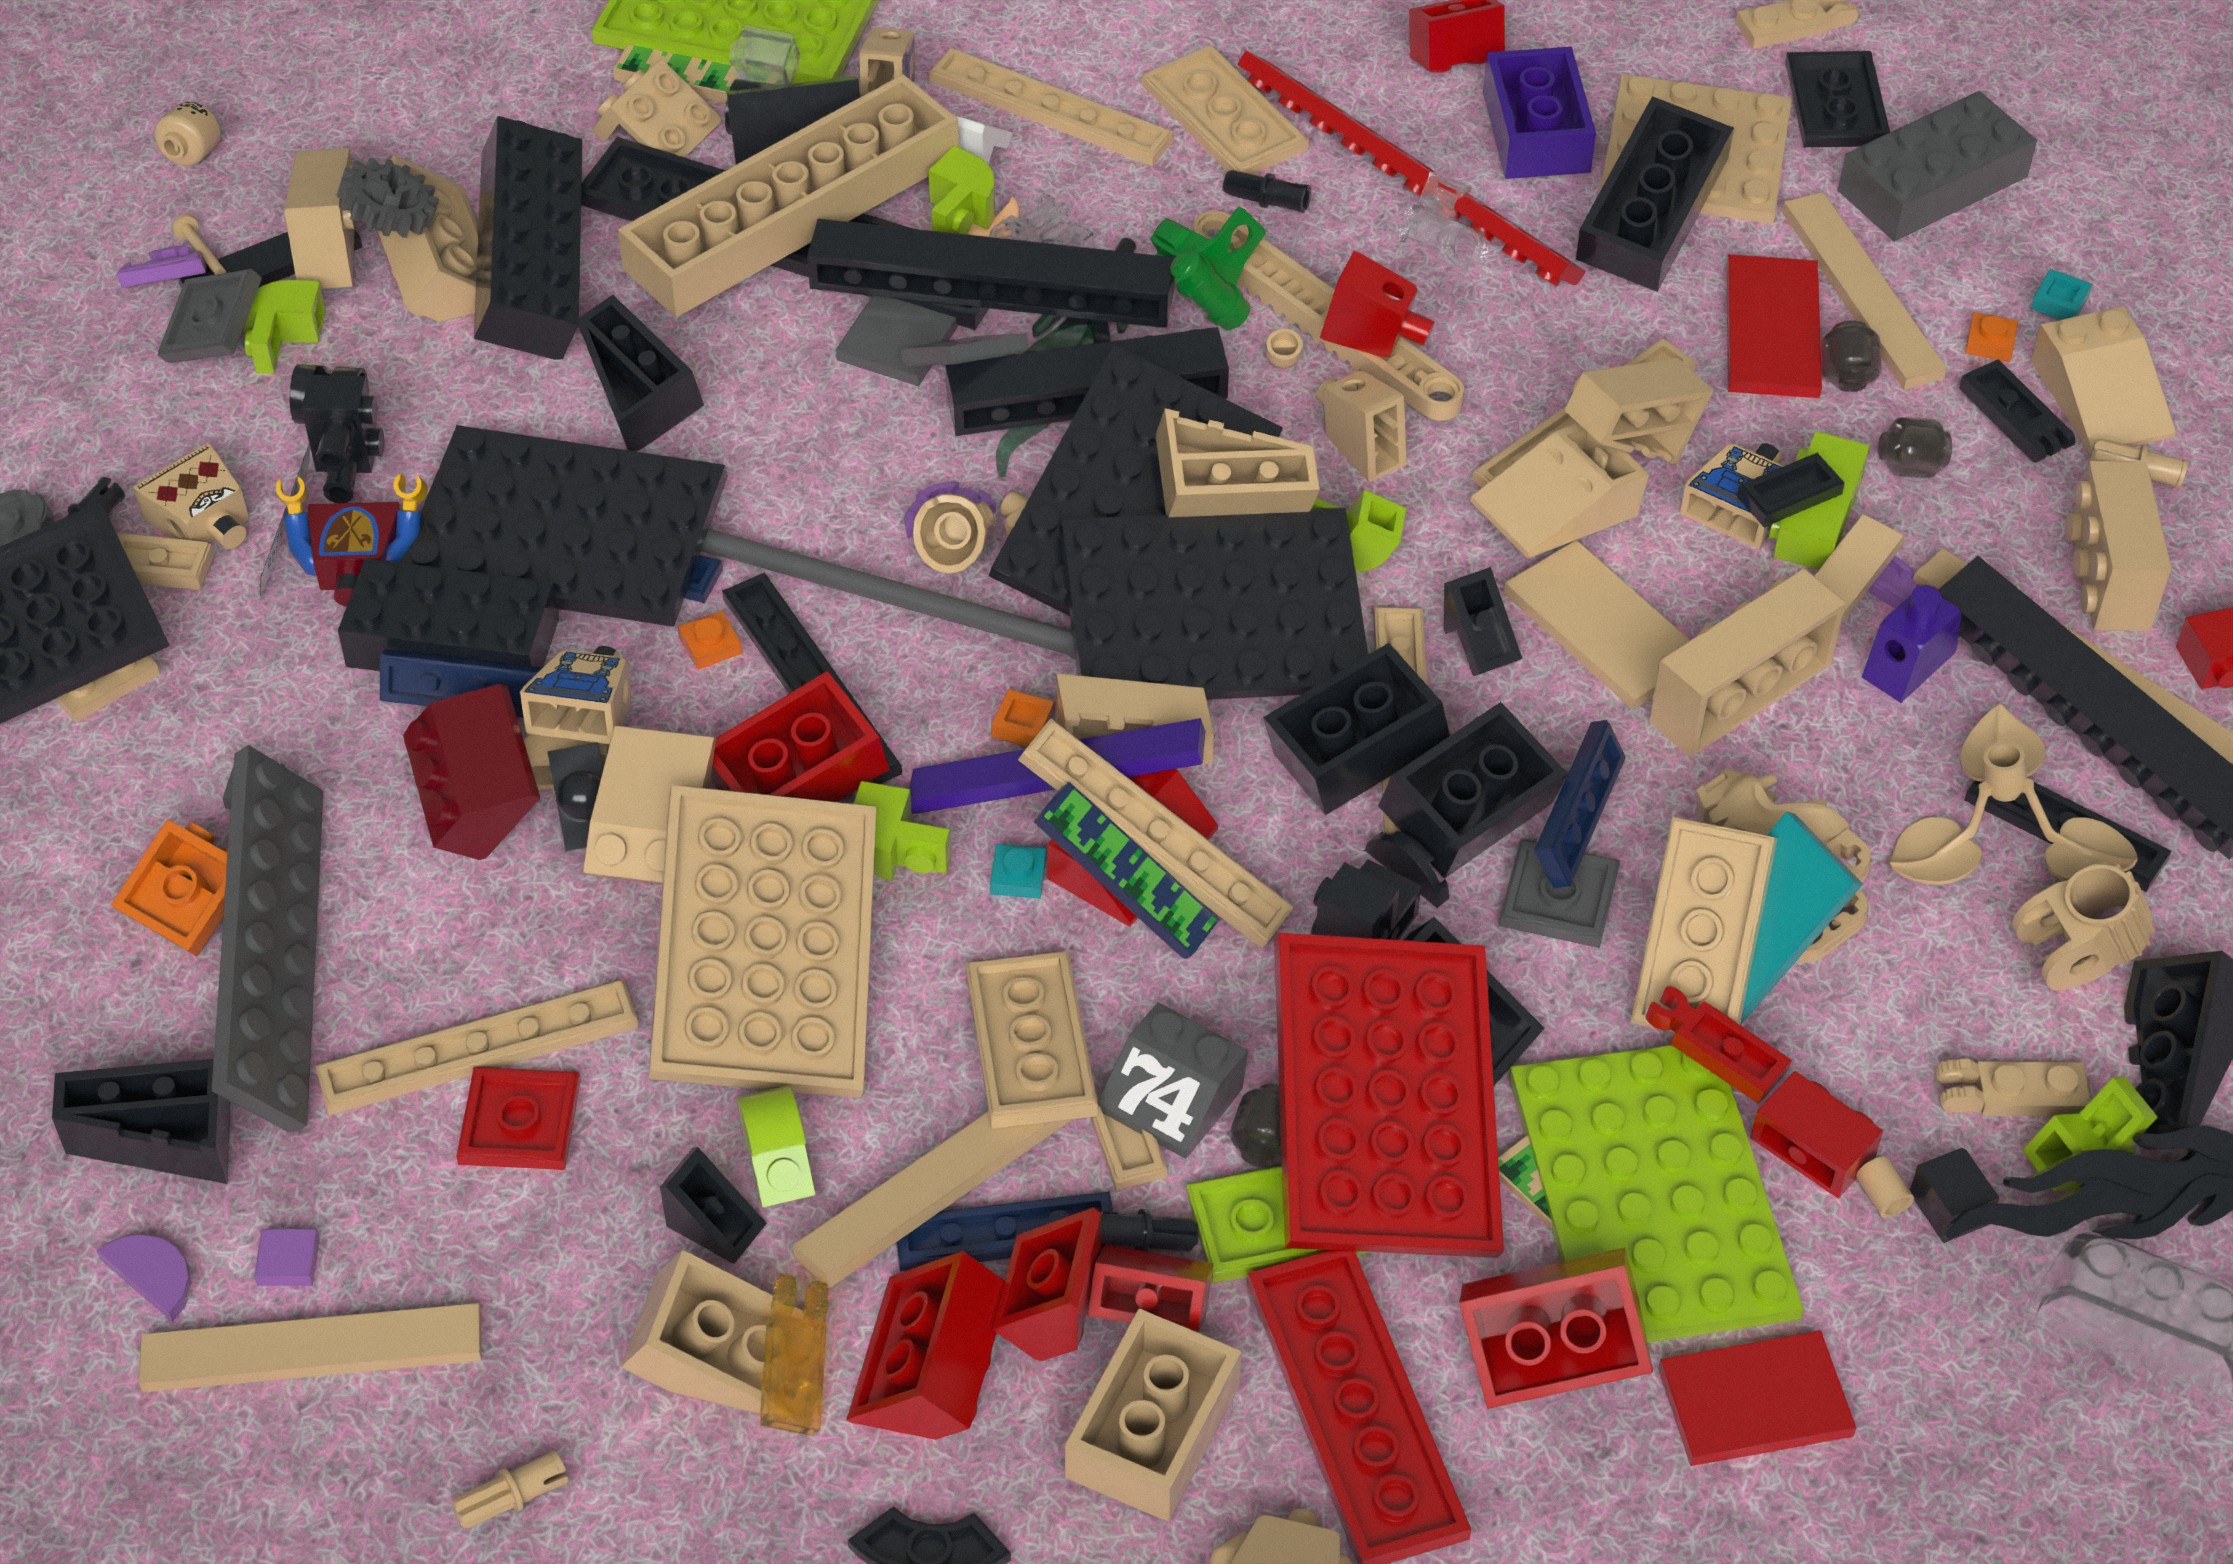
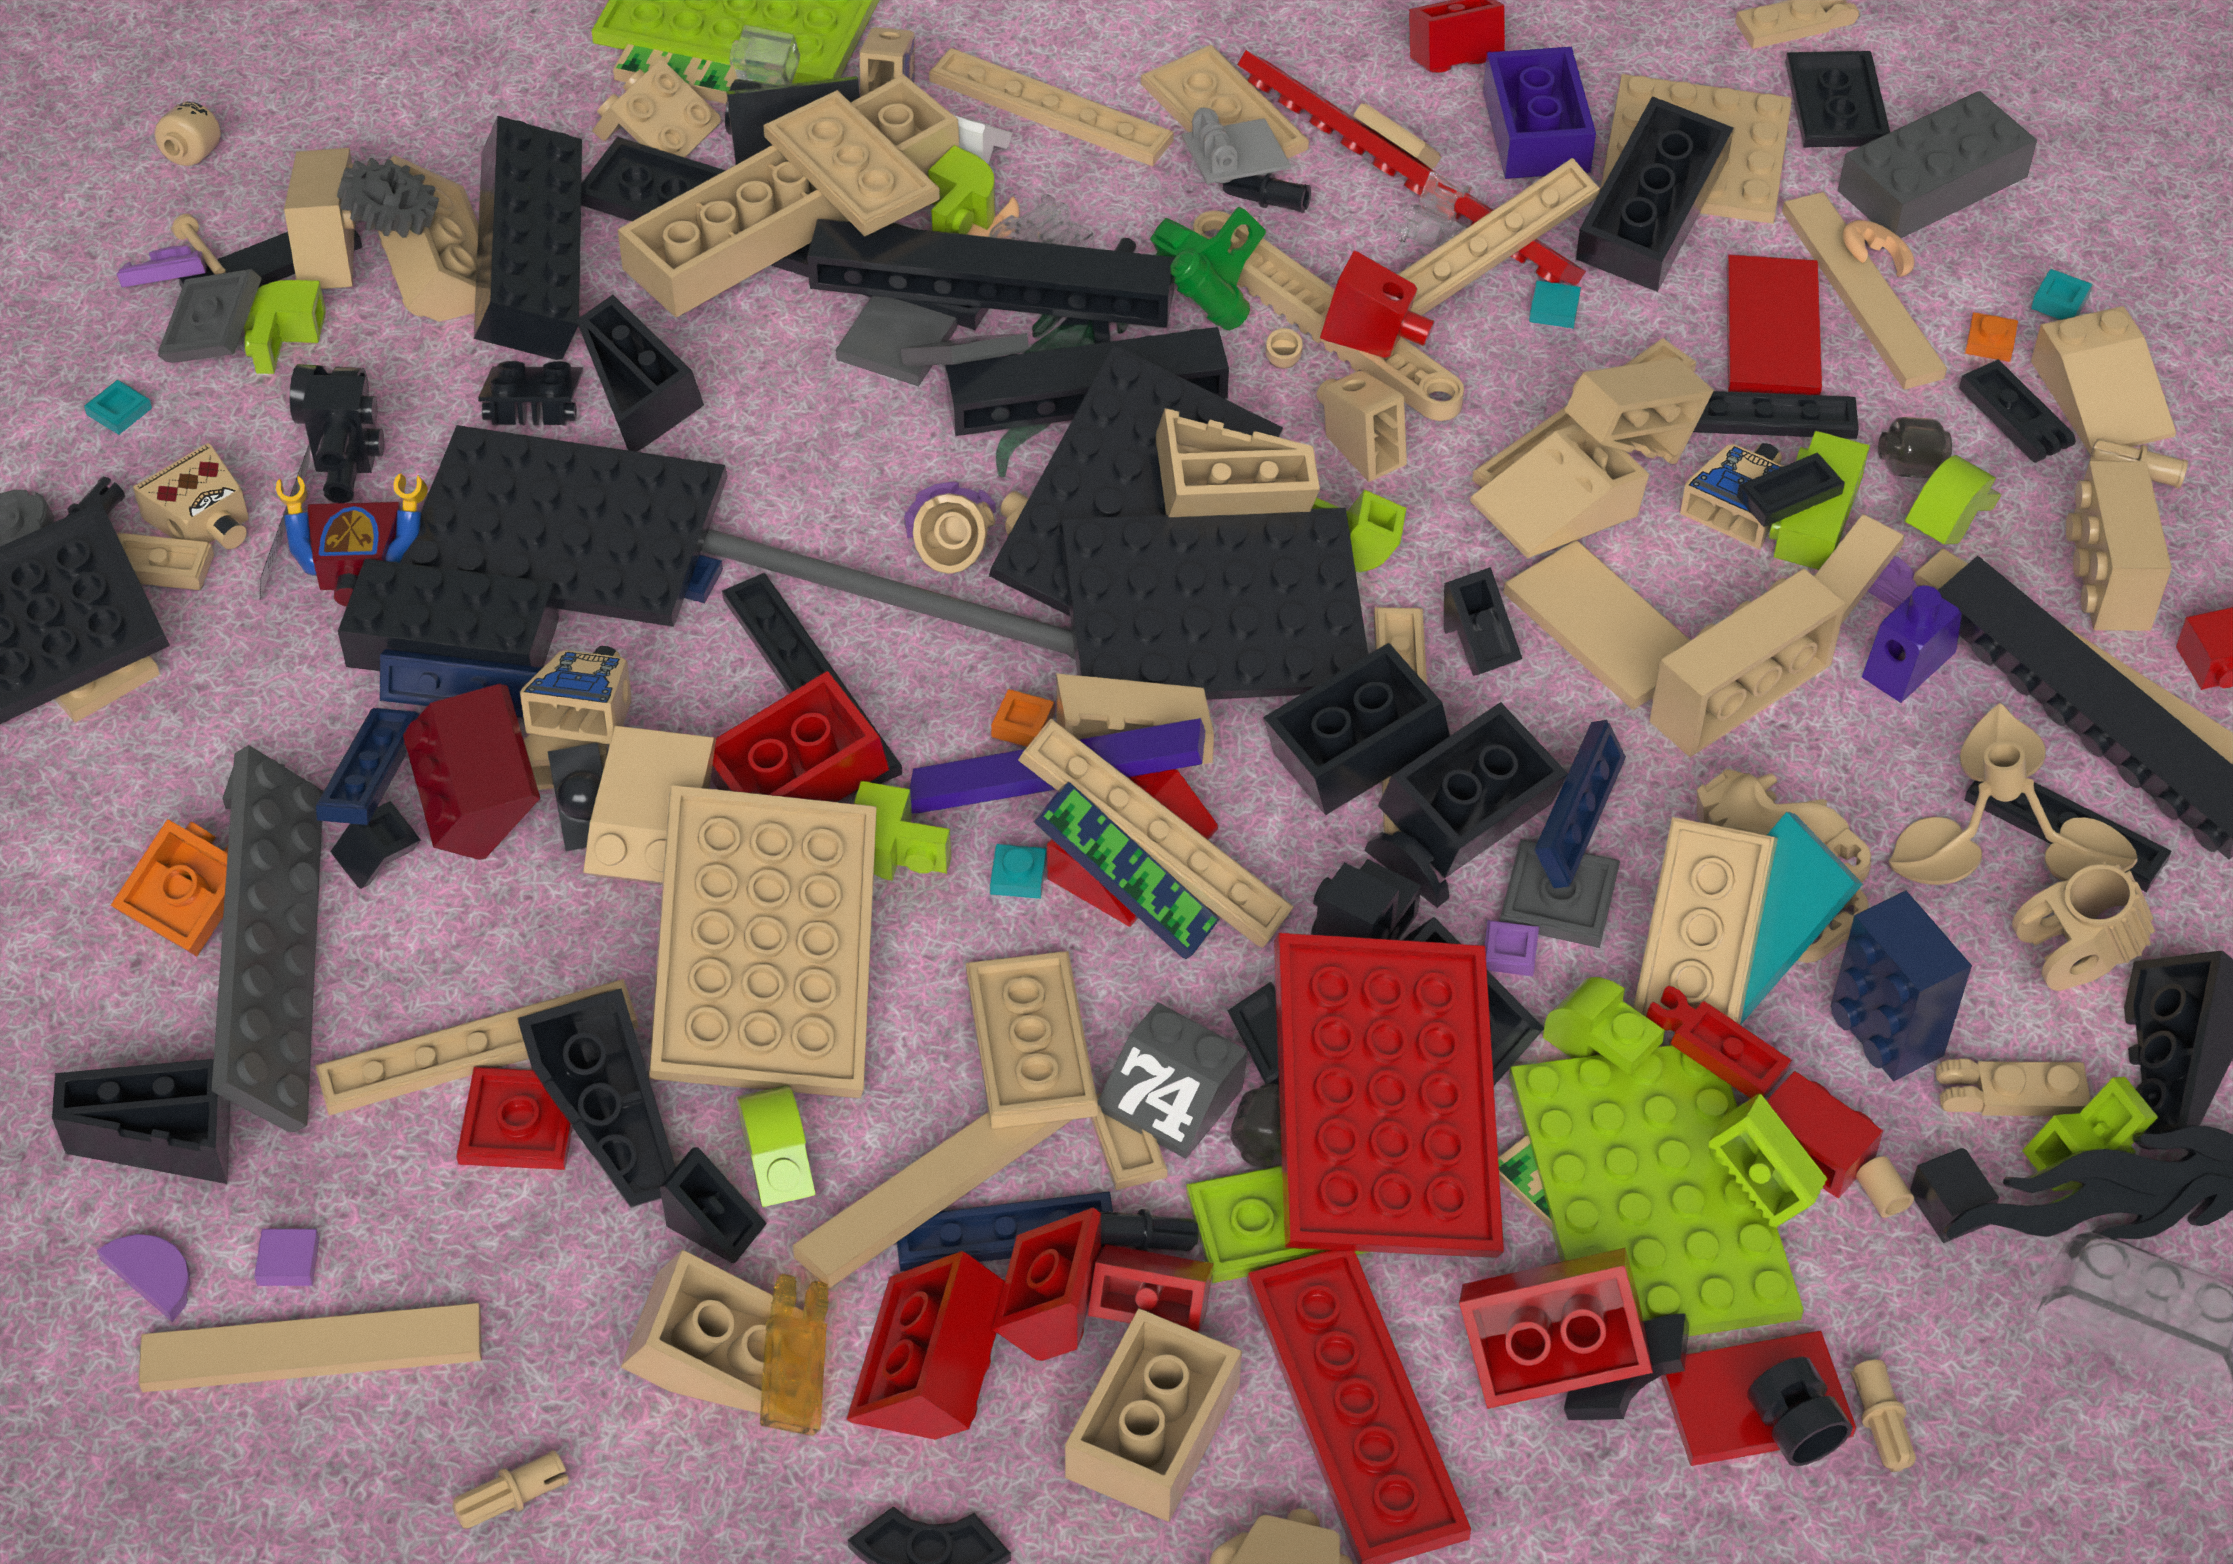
(118, 407): none -> teal tile
(366, 768): none -> dark blue tile
(369, 847): none -> black panel
(513, 383): none -> black hinge
(599, 1081): none -> black wedge
(709, 640): orange plate -> none
(851, 162): none -> tan tile
(1233, 149): none -> light grey hinge
(1257, 1026): none -> black tile
(1397, 135): none -> tan tile
(1499, 234): none -> tan tile
(1511, 947): none -> medium lavender tile
(1555, 304): none -> teal tile
(1599, 1021): none -> lime brick
(1608, 1401): none -> black tile
(1767, 1161): none -> lime brick
(1779, 414): none -> black tile
(1802, 1417): none -> black wheel
(1850, 355): clear smoke head -> none
(1878, 236): none -> light nougat head
(1883, 1414): none -> tan axle
(1899, 986): none -> dark blue brick
(1952, 500): none -> lime brick

